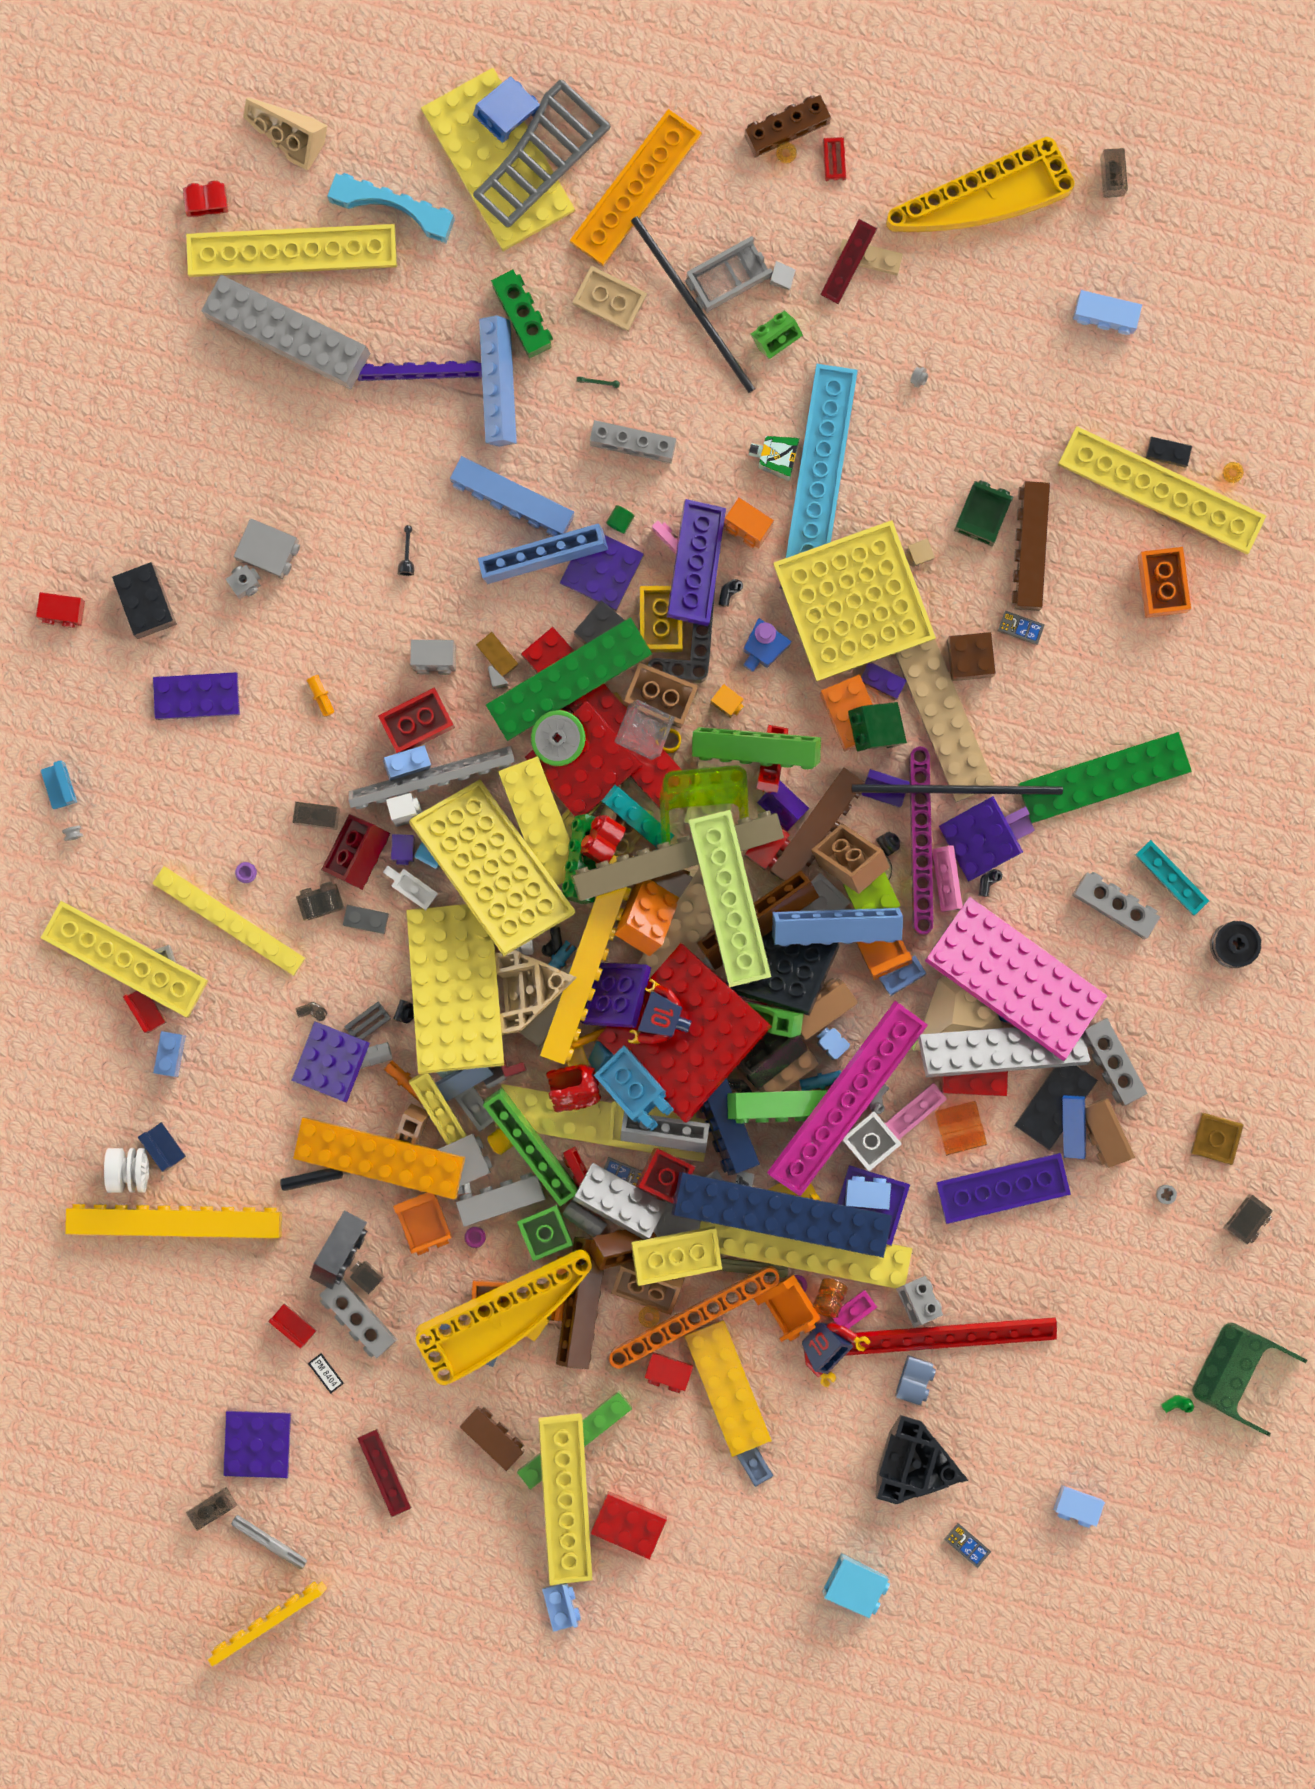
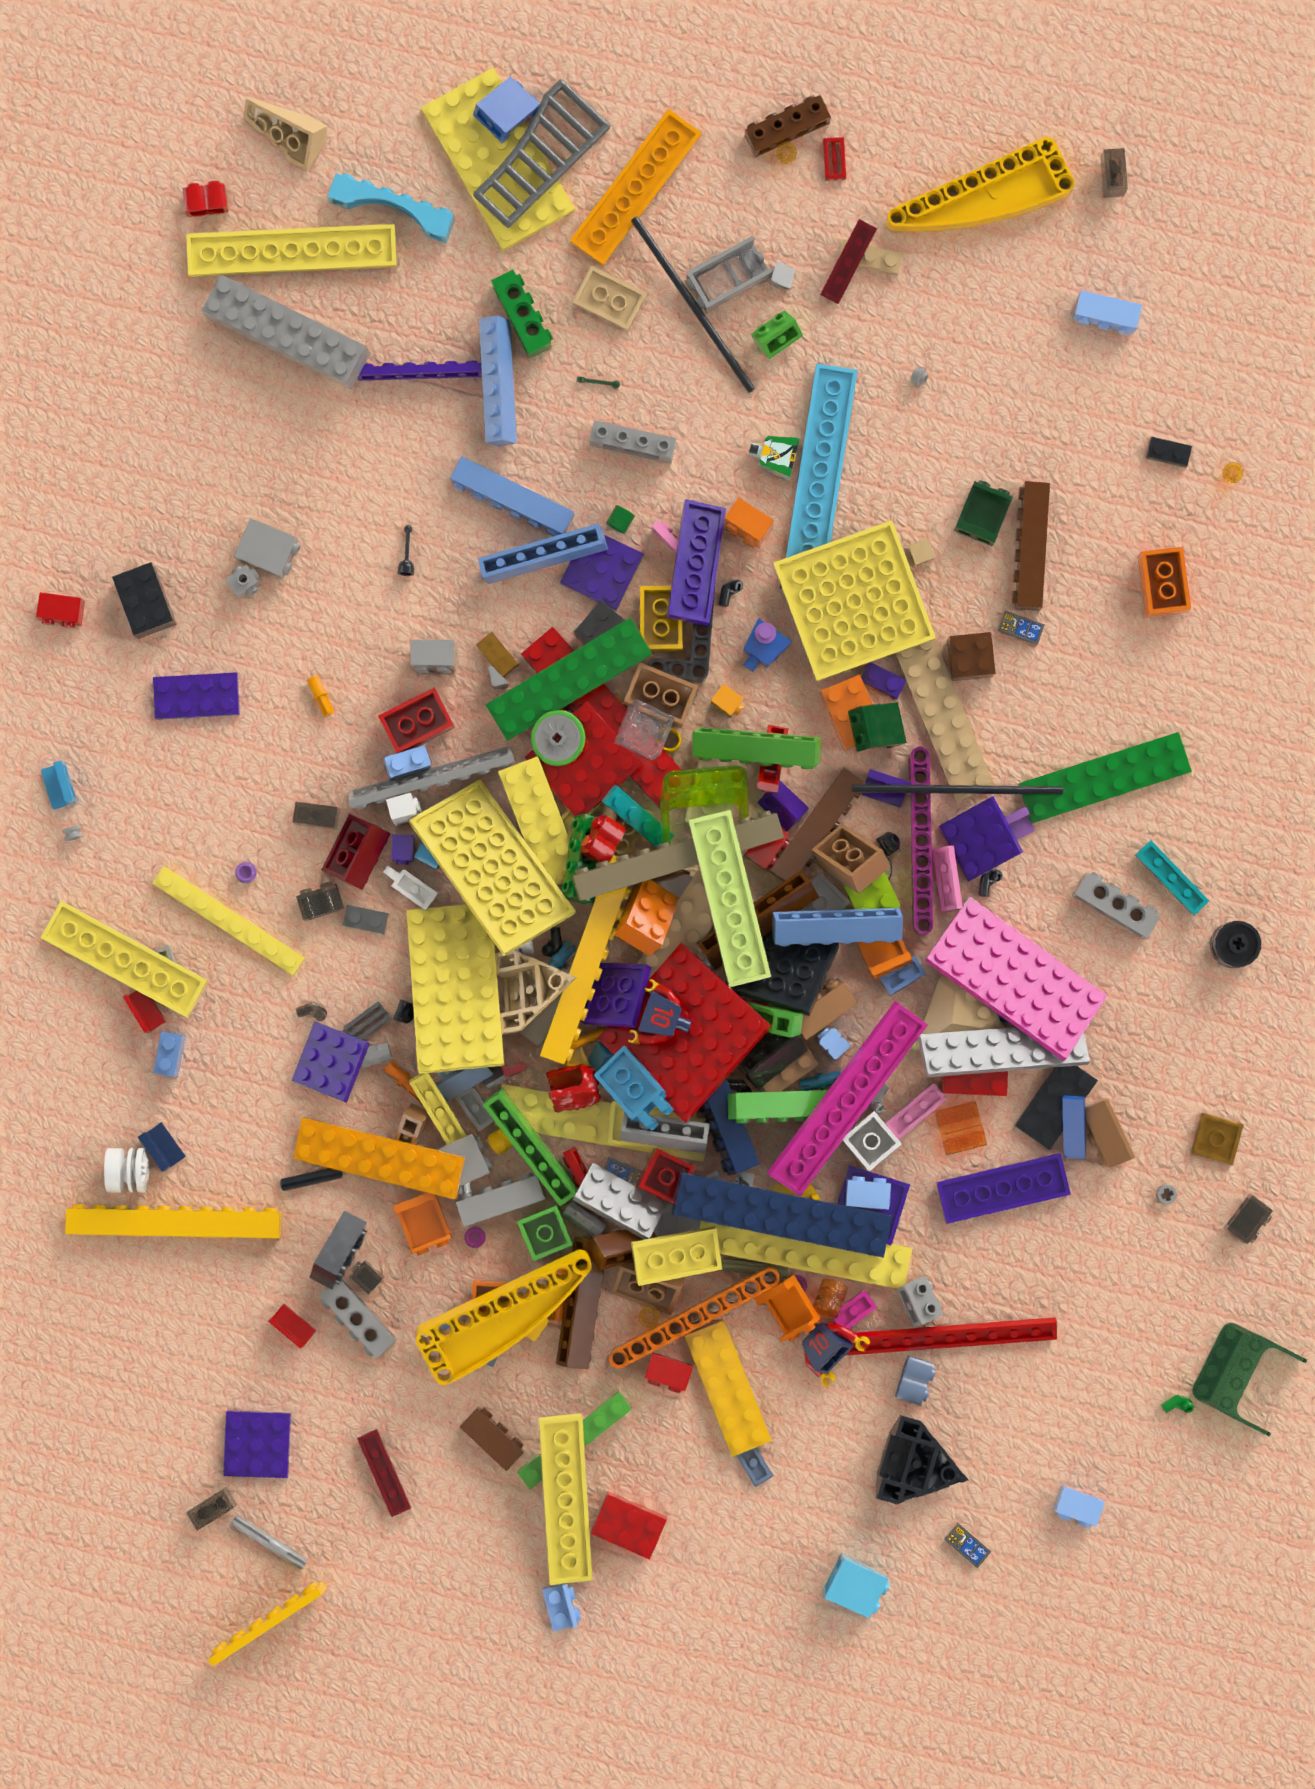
(325, 1373): sticker -> none
(1134, 1088): light grey brick -> none
(1162, 490): light yellow plate -> none

